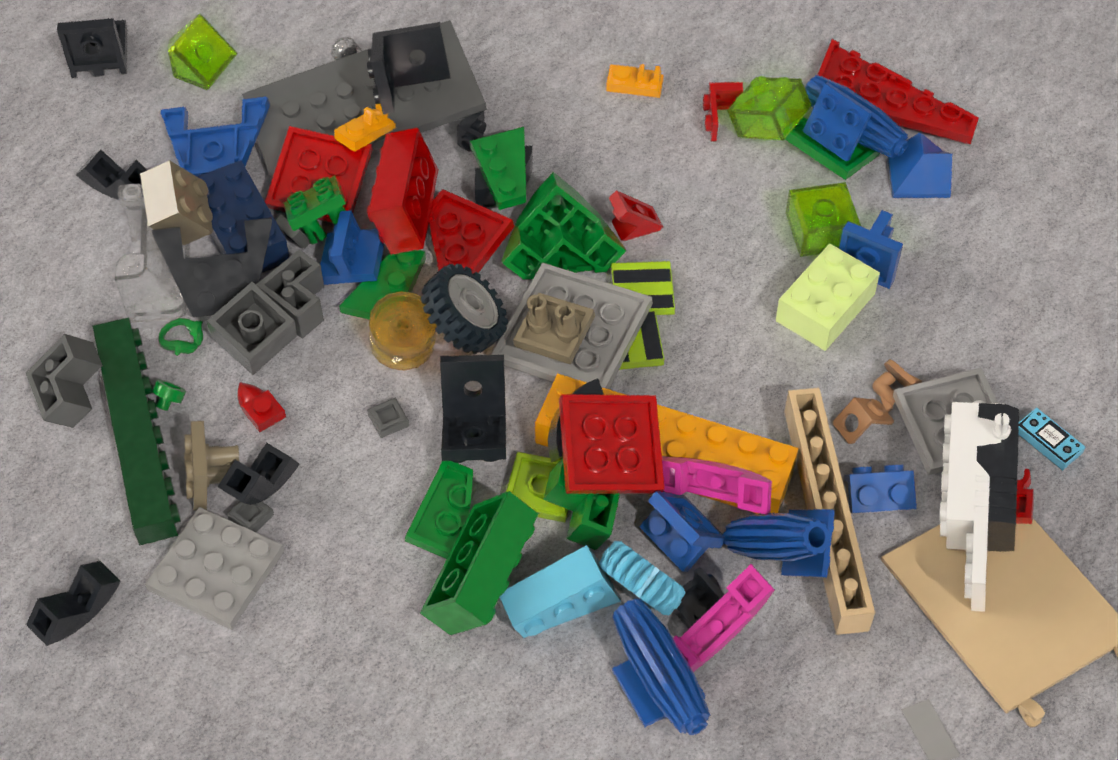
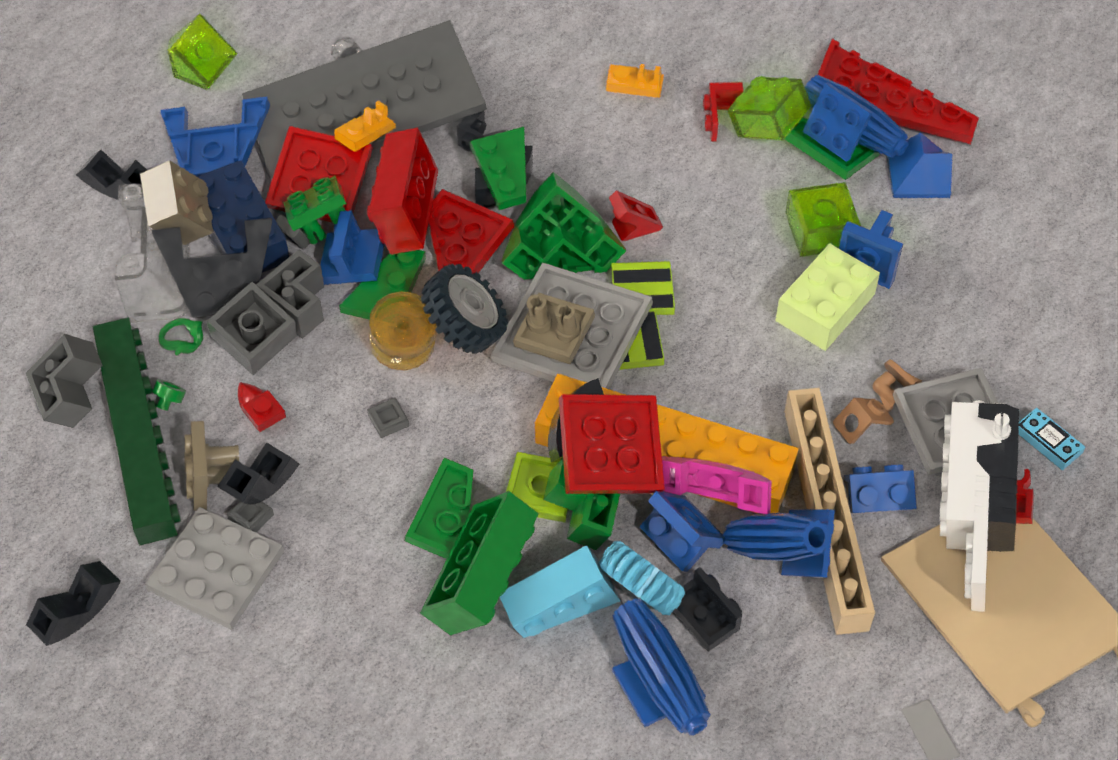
(80, 48): black bracket -> none
(393, 67): black bracket -> none
(473, 419): black bracket -> none
(725, 618): dark pink slope -> none

